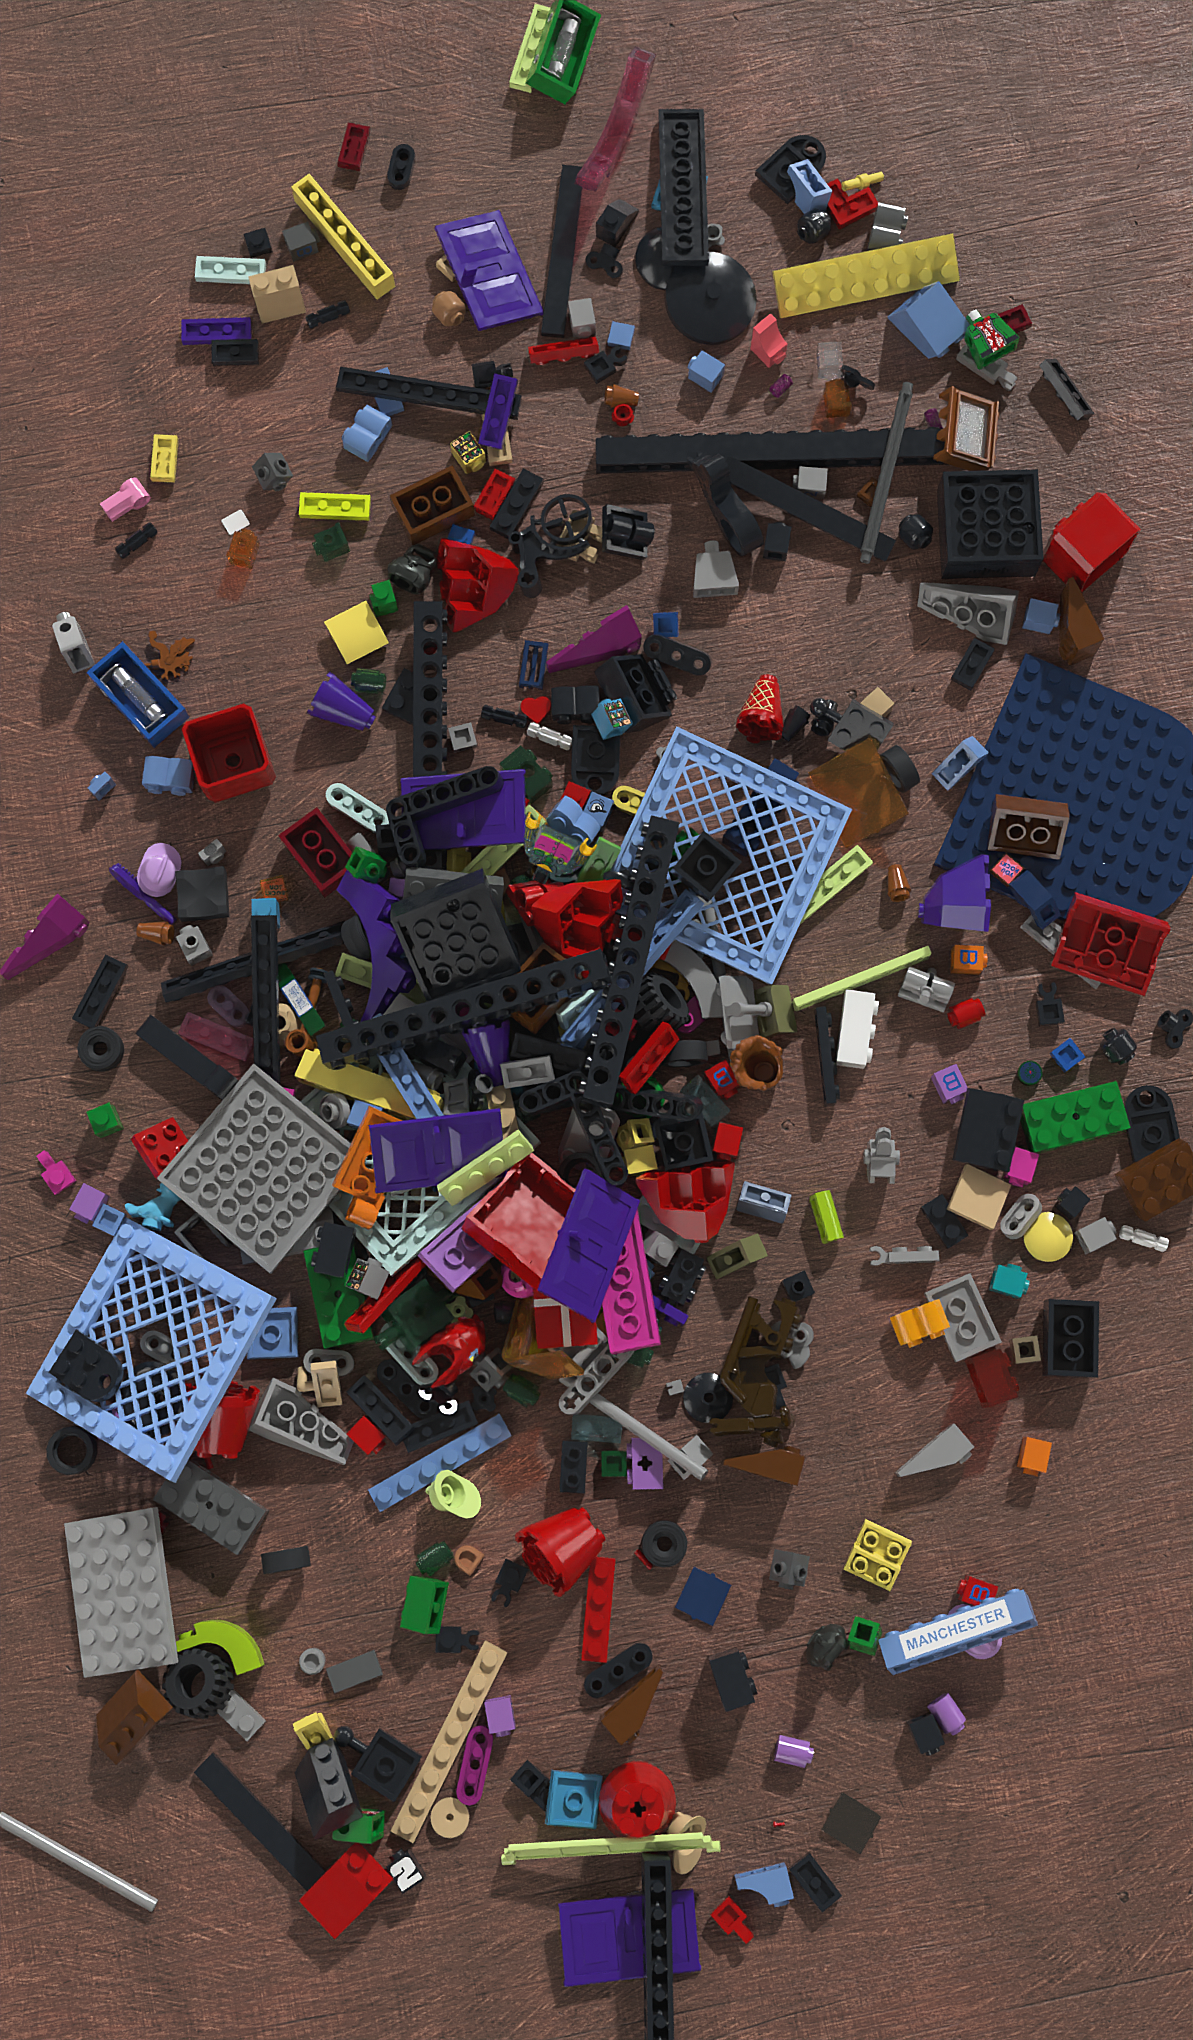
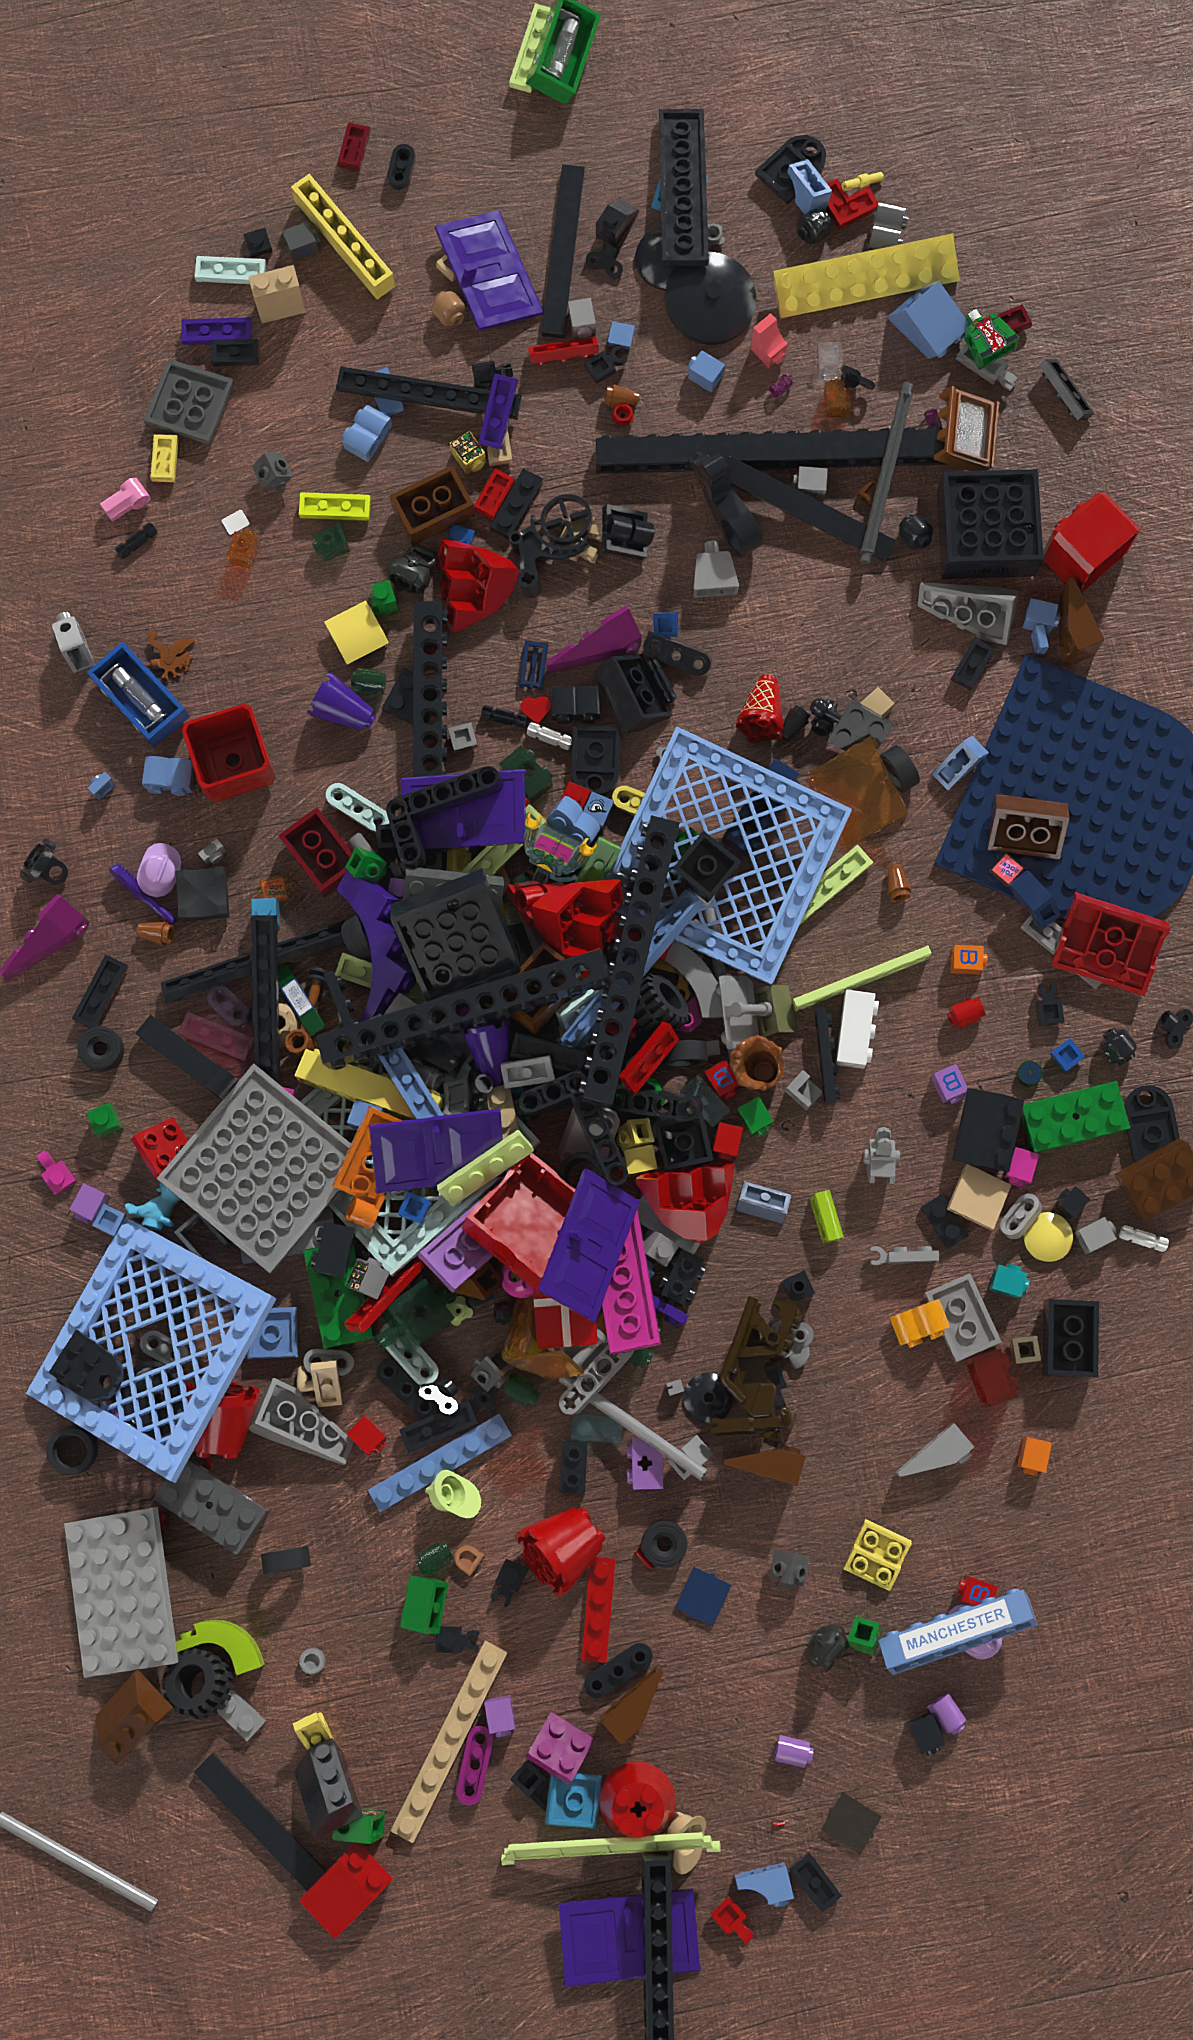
(41, 861): none -> black tile
(189, 401): none -> dark grey plate
(196, 952): light grey brick -> none
(327, 314): black axle -> none
(334, 1110): light grey plate -> none
(354, 1671): dark grey tile -> none
(380, 1410): black plate -> none
(384, 1762): black plate -> none
(405, 1869): brick -> none
(414, 1208): none -> blue plate
(449, 1817): tan piece -> none
(459, 1343): red head -> none
(560, 1748): none -> magenta plate
(611, 718): brick -> none
(614, 1463): dark green plate -> none
(620, 122): clear pink arch -> none
(731, 1679): black brick -> none
(737, 1256): olive slope -> none
(755, 1117): none -> green brick
(777, 541): black brick -> none
(803, 1090): none -> light grey panel
(926, 989): light grey pin -> none
(959, 897): dark purple brick -> none
(1039, 640): none -> medium blue tile

